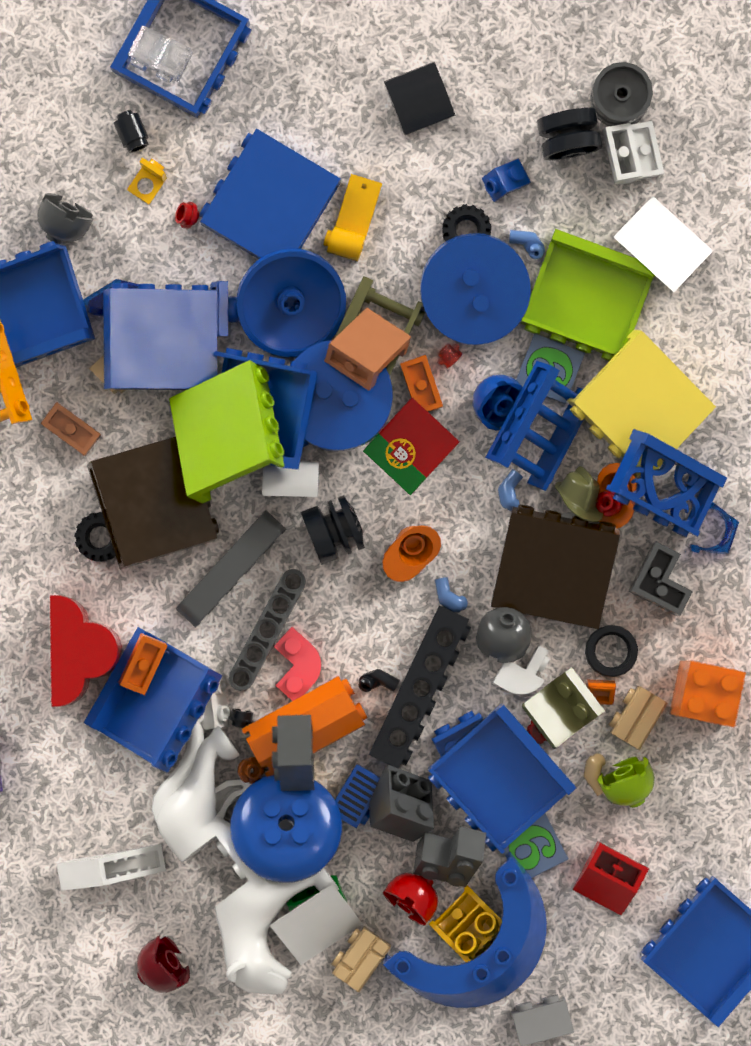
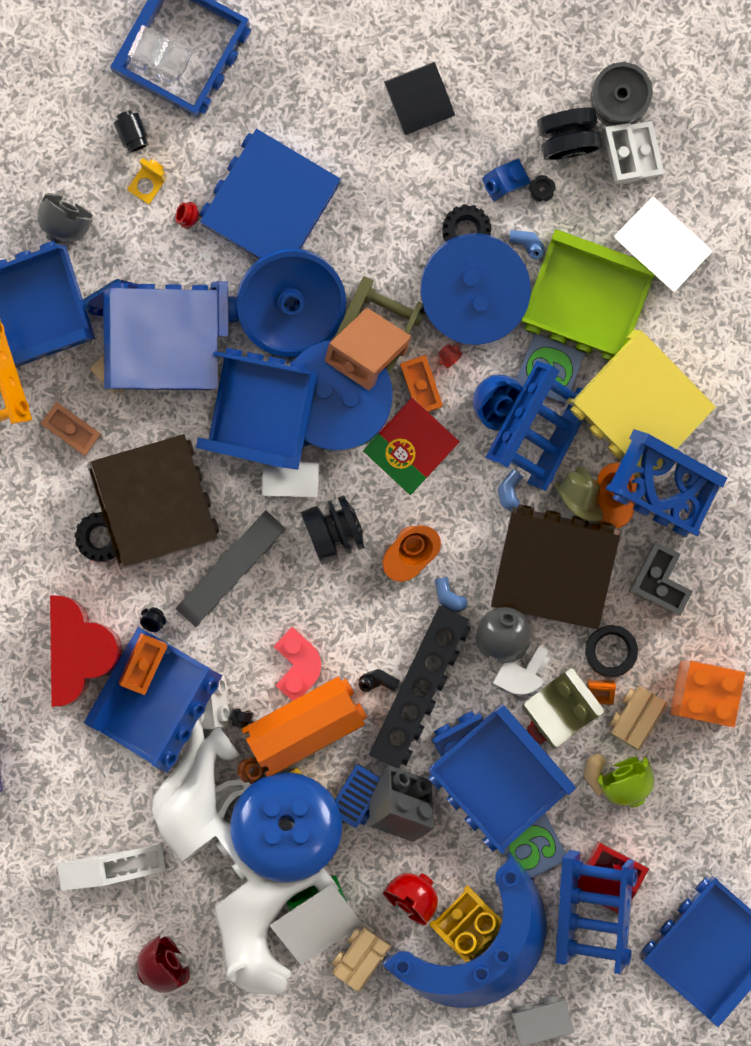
(152, 619): none -> black plate
(225, 429): lime panel -> none
(257, 639): dark grey beam -> none
(294, 755): dark grey brick -> none
(354, 218): yellow door -> none
(450, 859): dark grey brick -> none
(548, 184): none -> black plate
(570, 921): none -> blue fence
(611, 510): red plate -> none
(725, 545): clear blue helmet -> none

